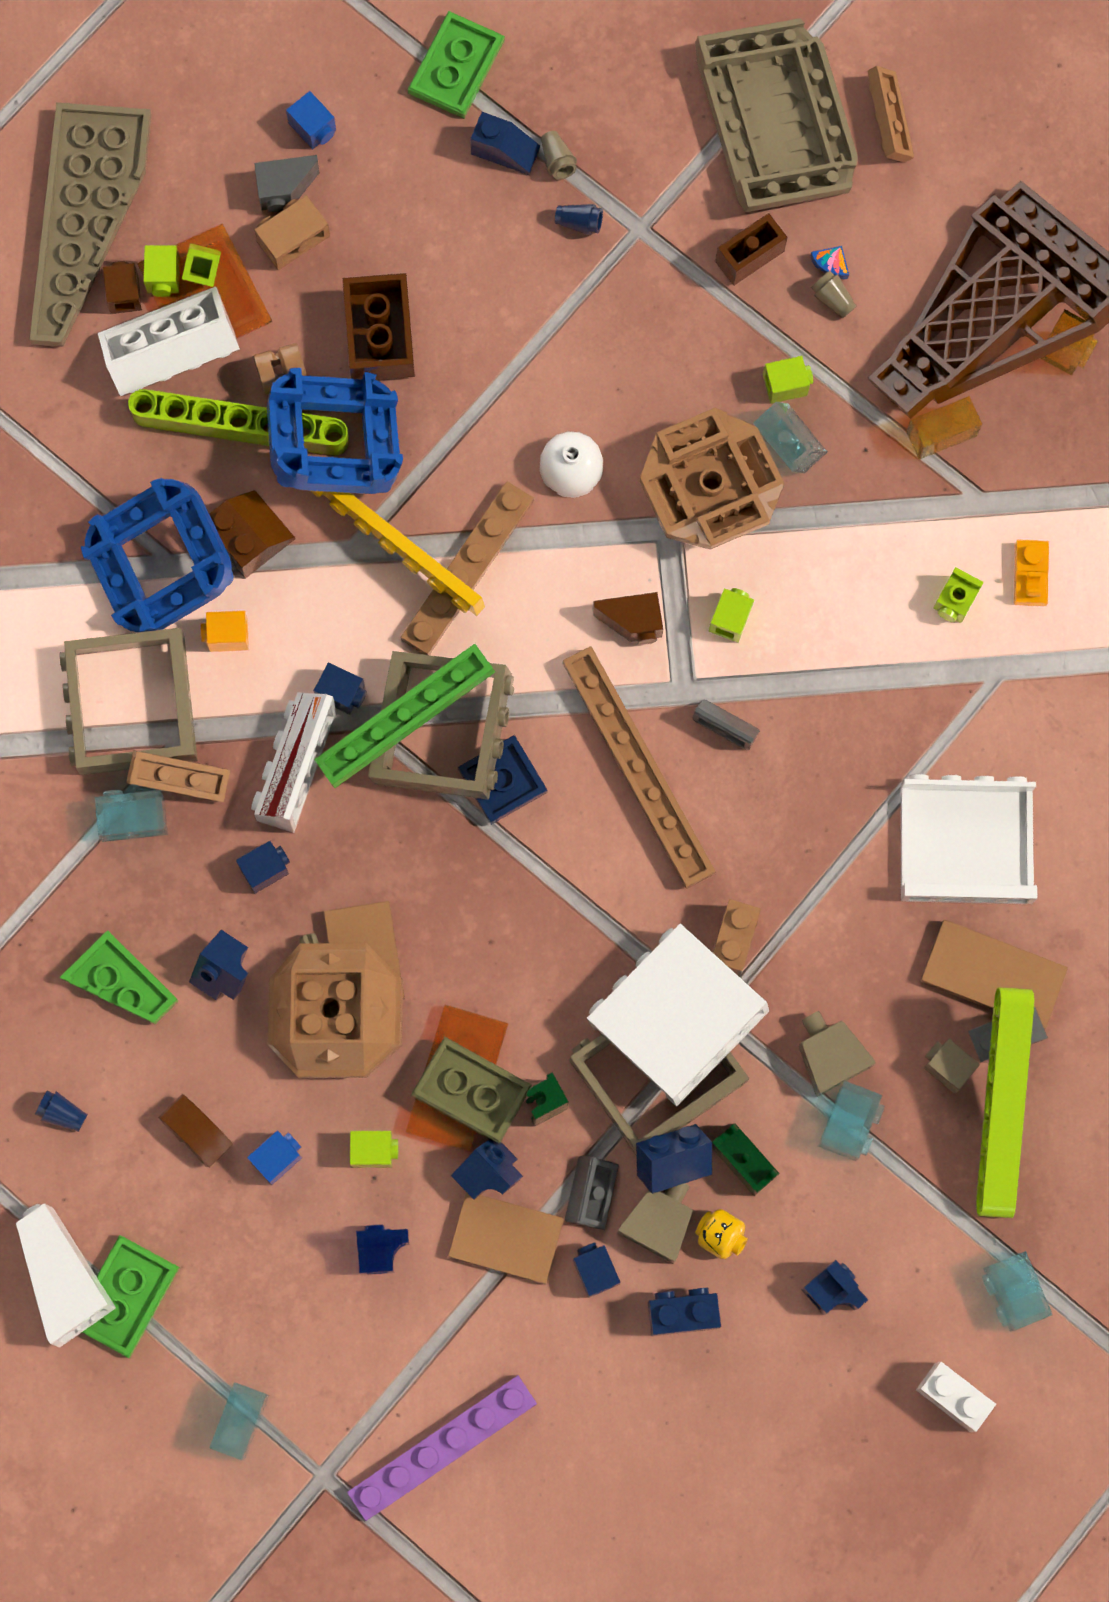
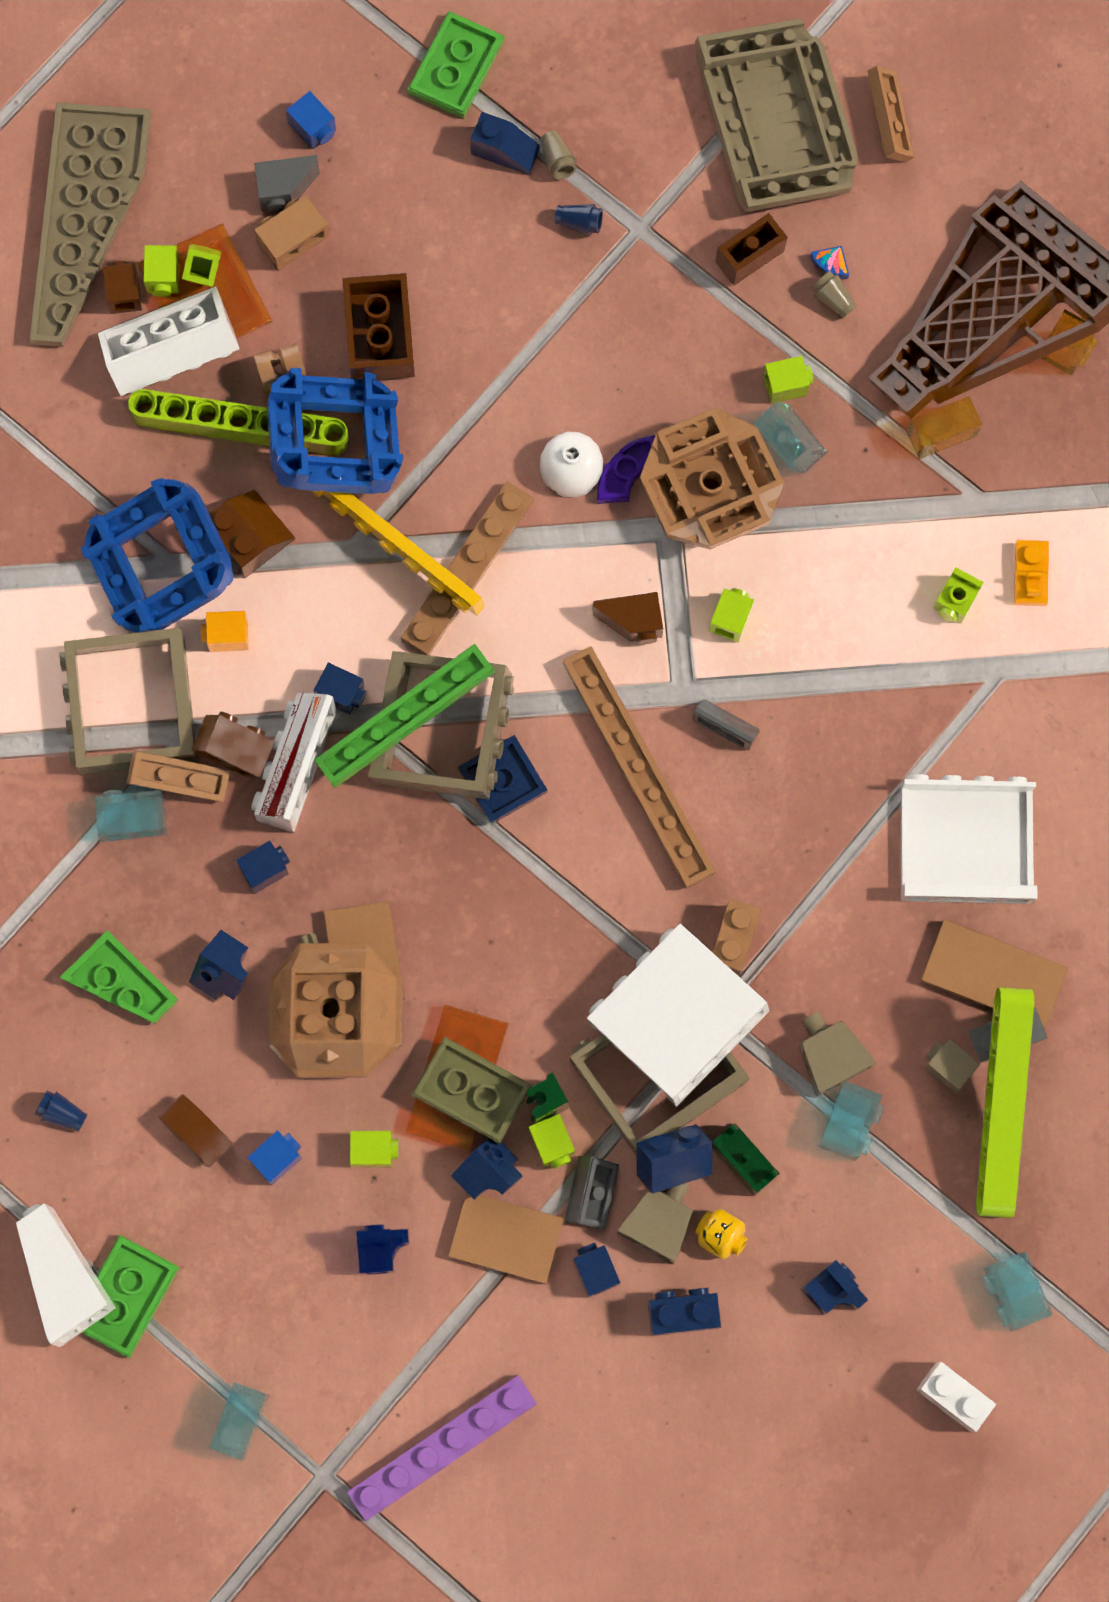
(233, 745): none -> reddish brown brick
(552, 1142): none -> lime brick
(623, 471): none -> dark purple tile

